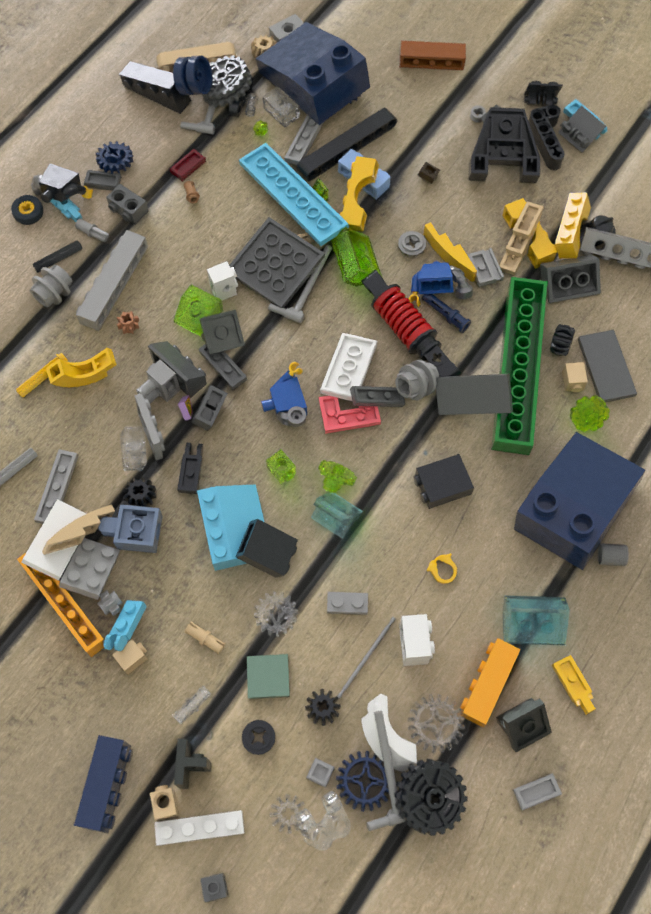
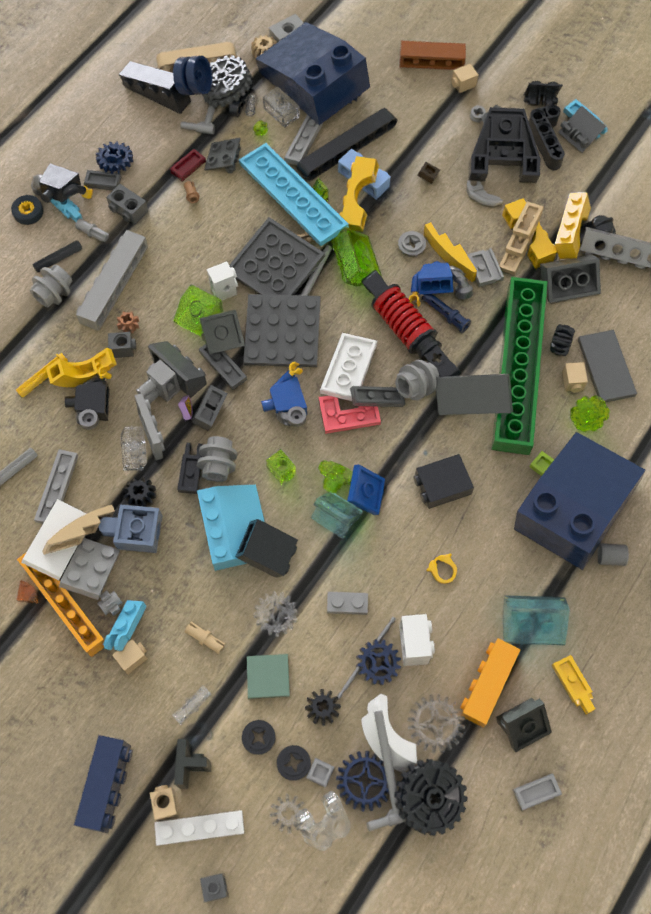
(27, 593): none -> clear orange tile
(91, 400): none -> black torso
(117, 339): none -> dark grey brick
(217, 459): none -> light grey piece
(223, 154): none -> dark grey hinge
(282, 330): none -> dark grey plate
(299, 754): none -> black gear
(366, 490): none -> blue tile
(371, 657): none -> dark blue gear
(464, 78): none -> tan brick
(481, 196): none -> light grey piece
(541, 463): none -> lime plate

